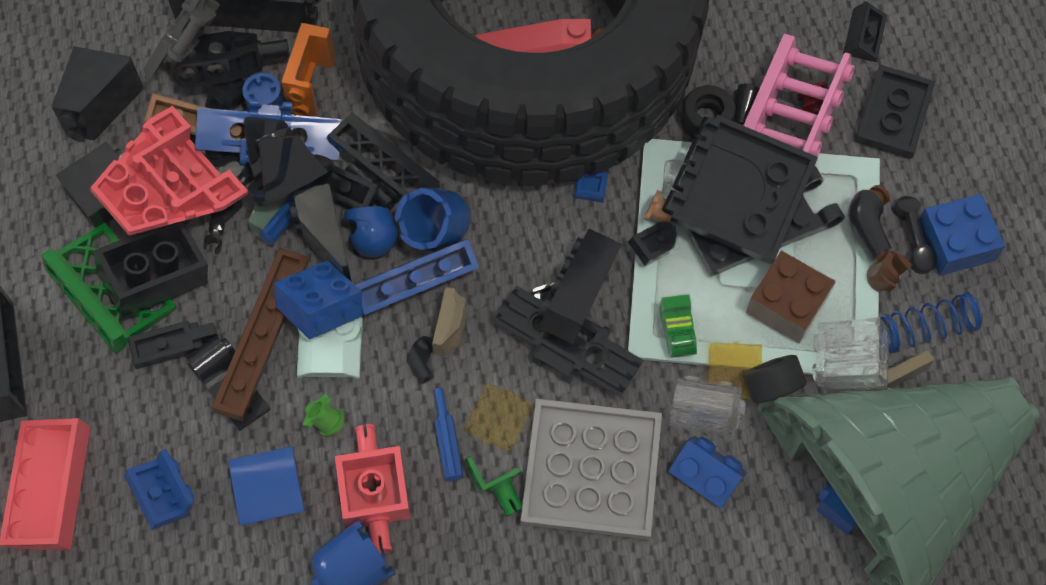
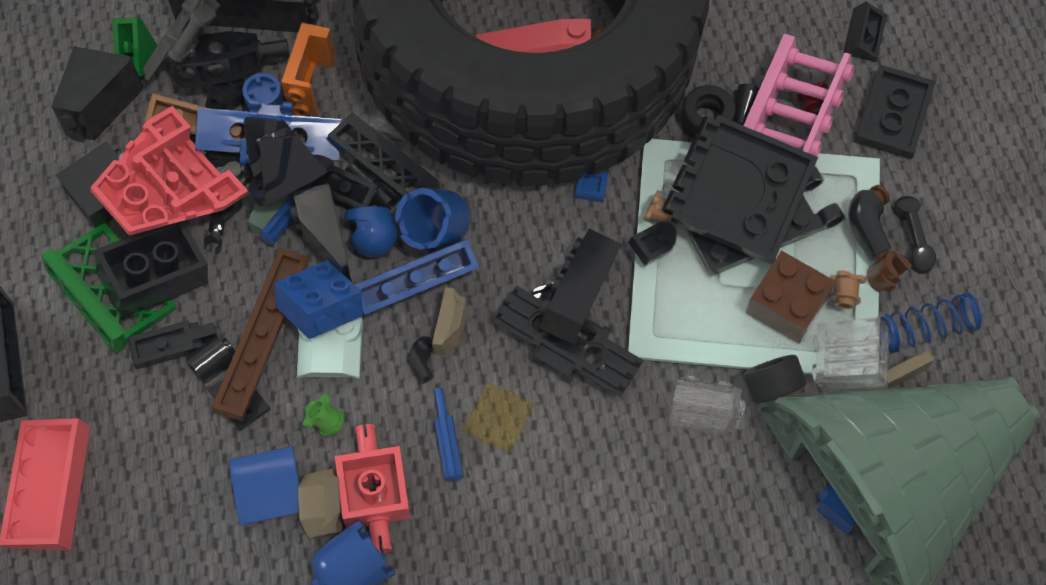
(133, 40): none -> green slope
(160, 490): blue bracket -> none
(320, 504): none -> dark tan slope
(501, 486): green bracket -> none
(592, 469): light grey piece -> none
(678, 325): green leg -> none
(708, 470): blue bracket -> none
(731, 361): clear yellow piece -> none
(846, 289): none -> medium nougat brick
(961, 234): blue brick -> none

